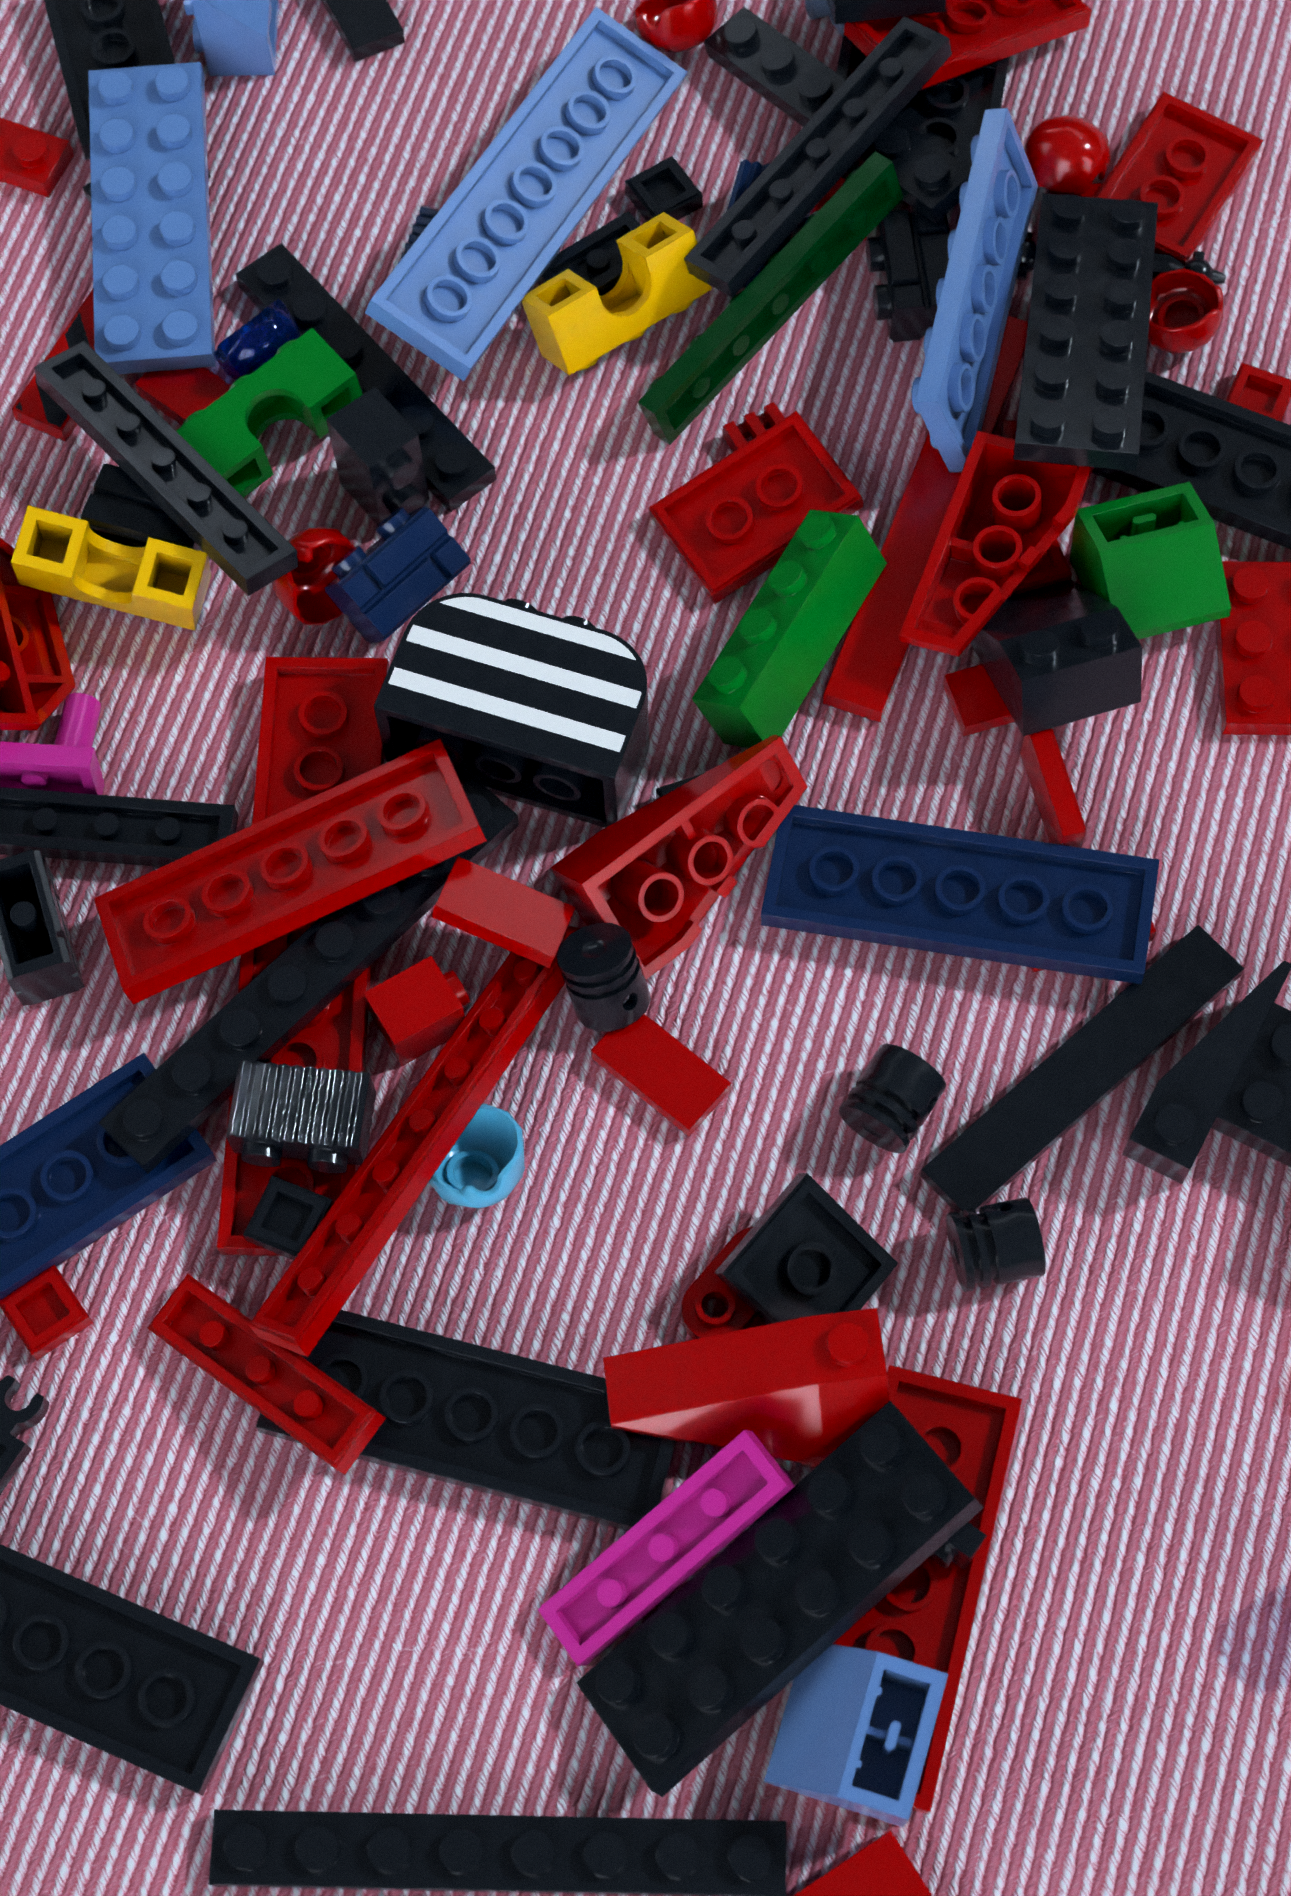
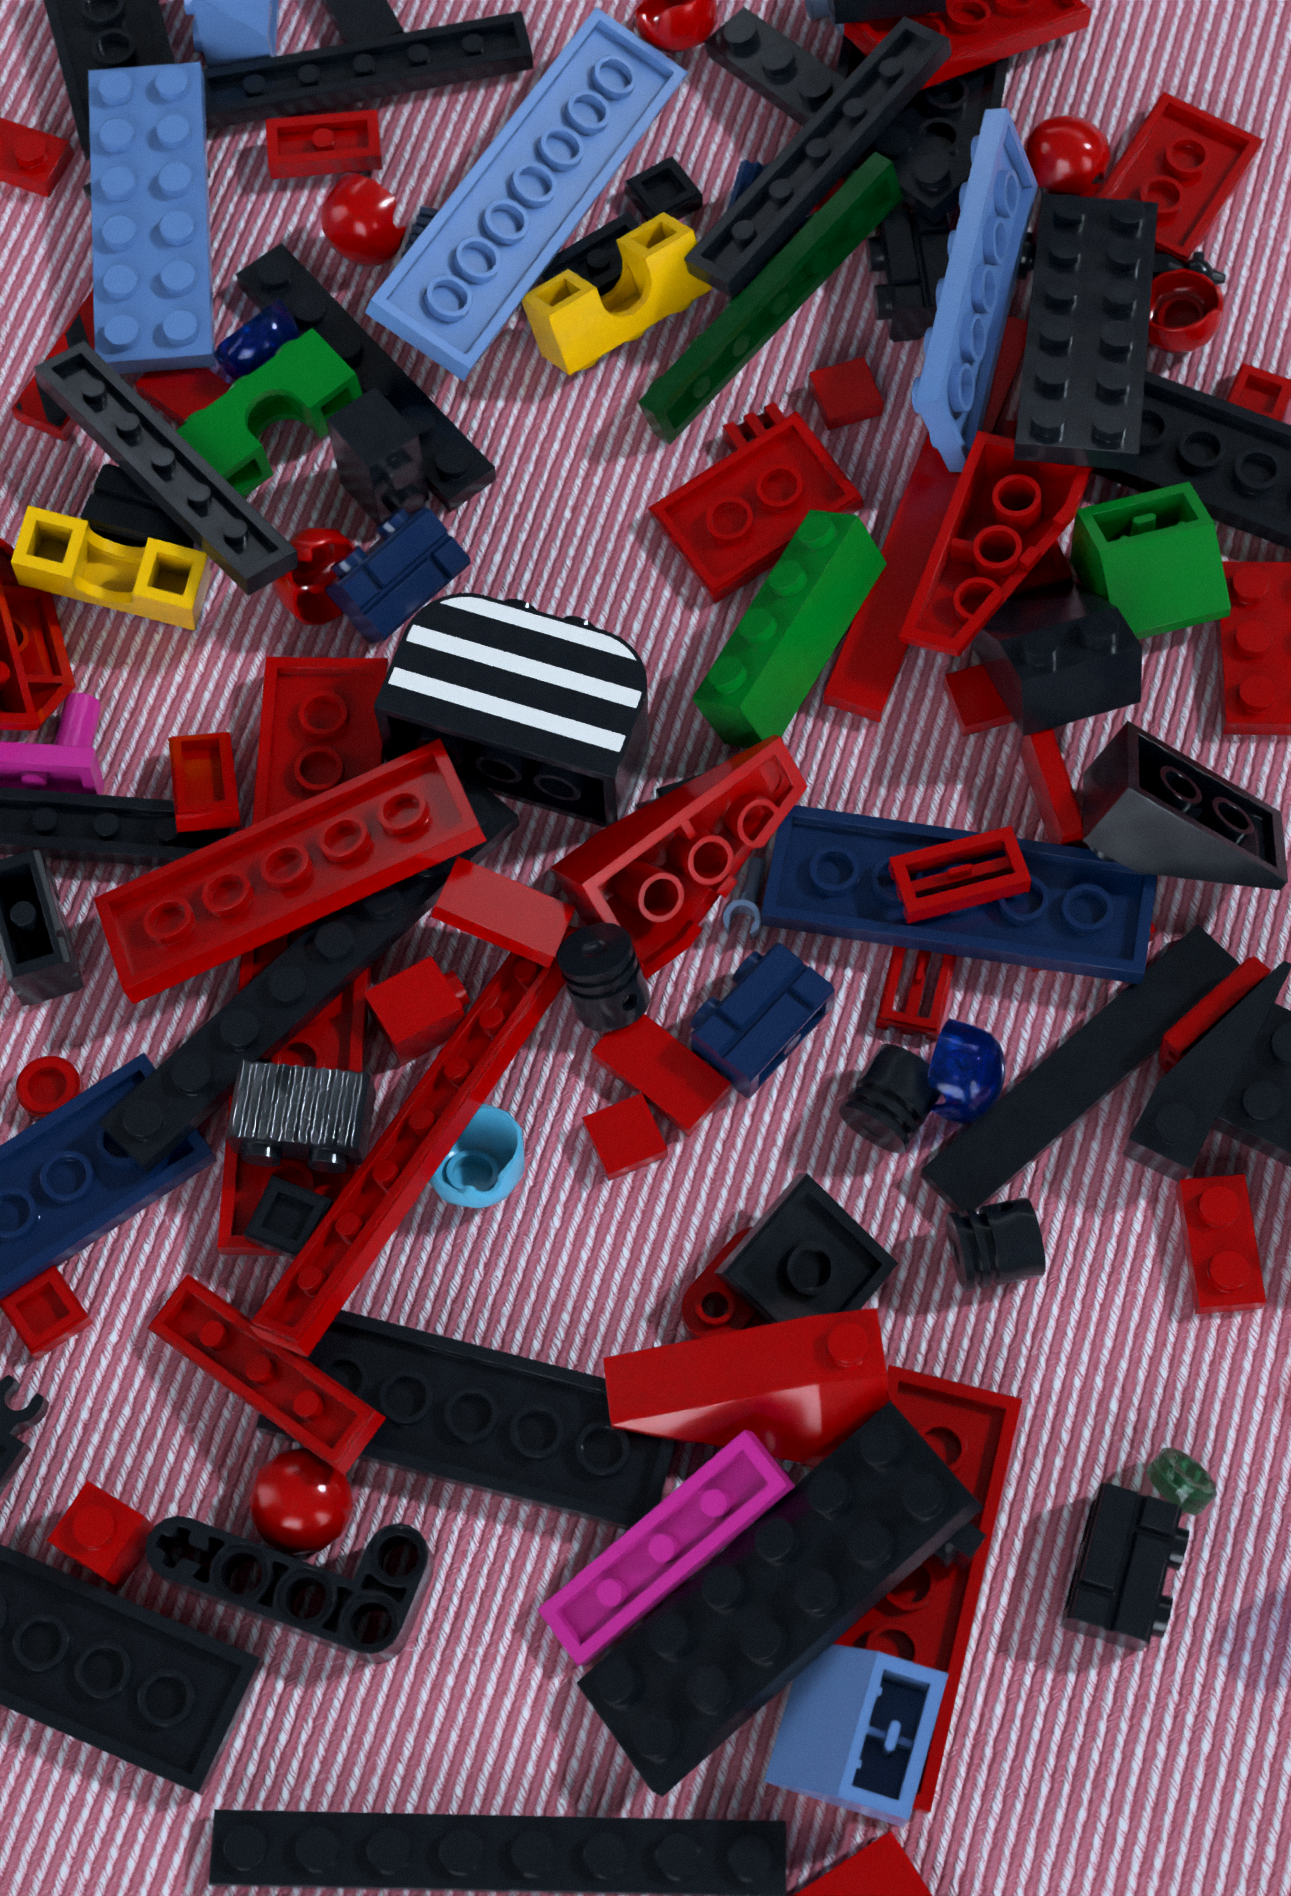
(47, 1085): none -> red tile
(102, 1535): none -> red brick
(204, 782): none -> red tile
(286, 1576): none -> black beam
(300, 1502): none -> red hair
(324, 144): none -> red plate
(360, 221): none -> red hair
(366, 70): none -> black plate
(625, 1136): none -> red tile
(748, 898): none -> sand blue hand
(760, 1018): none -> dark blue brick
(846, 393): none -> red tile
(909, 1021): none -> red tile
(966, 896): none -> red tile
(967, 1071): none -> clear blue hair
(1124, 1568): none -> black brick
(1178, 817): none -> black slope
(1182, 1480): none -> clear green tile
(1210, 1011): none -> red tile
(1220, 1244): none -> red plate

